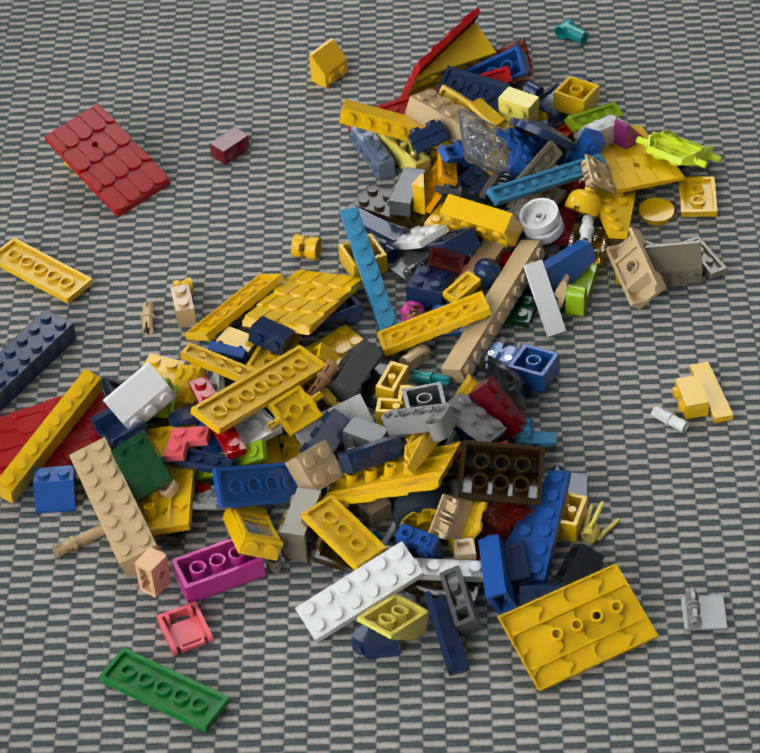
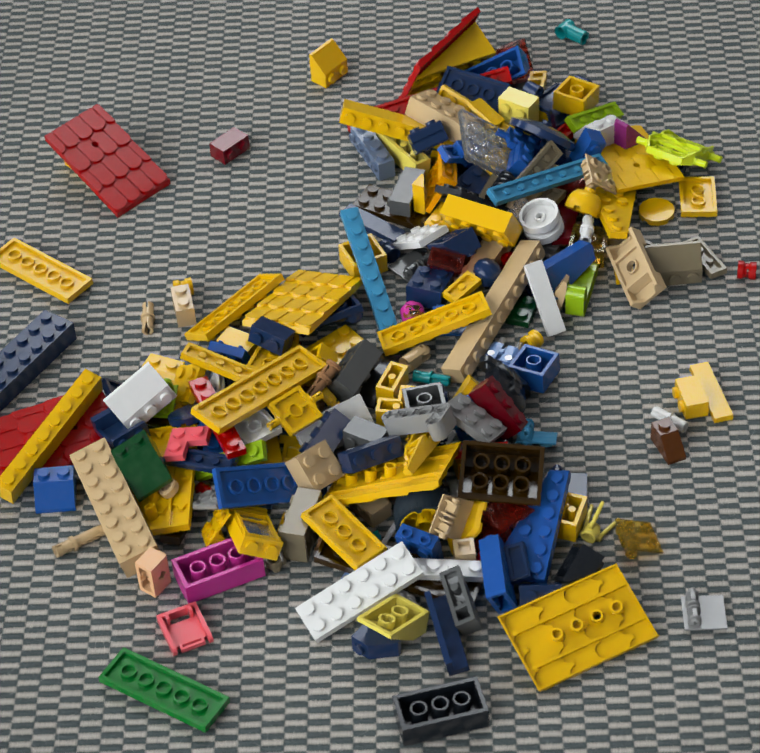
(212, 530): none -> yellow hinge
(304, 246): yellow wheel -> none
(440, 711): none -> black brick
(533, 338): none -> yellow wheel
(538, 77): none -> yellow slope
(637, 537): none -> clear yellow hinge
(667, 440): none -> reddish brown slope
(742, 270): none -> red wheel

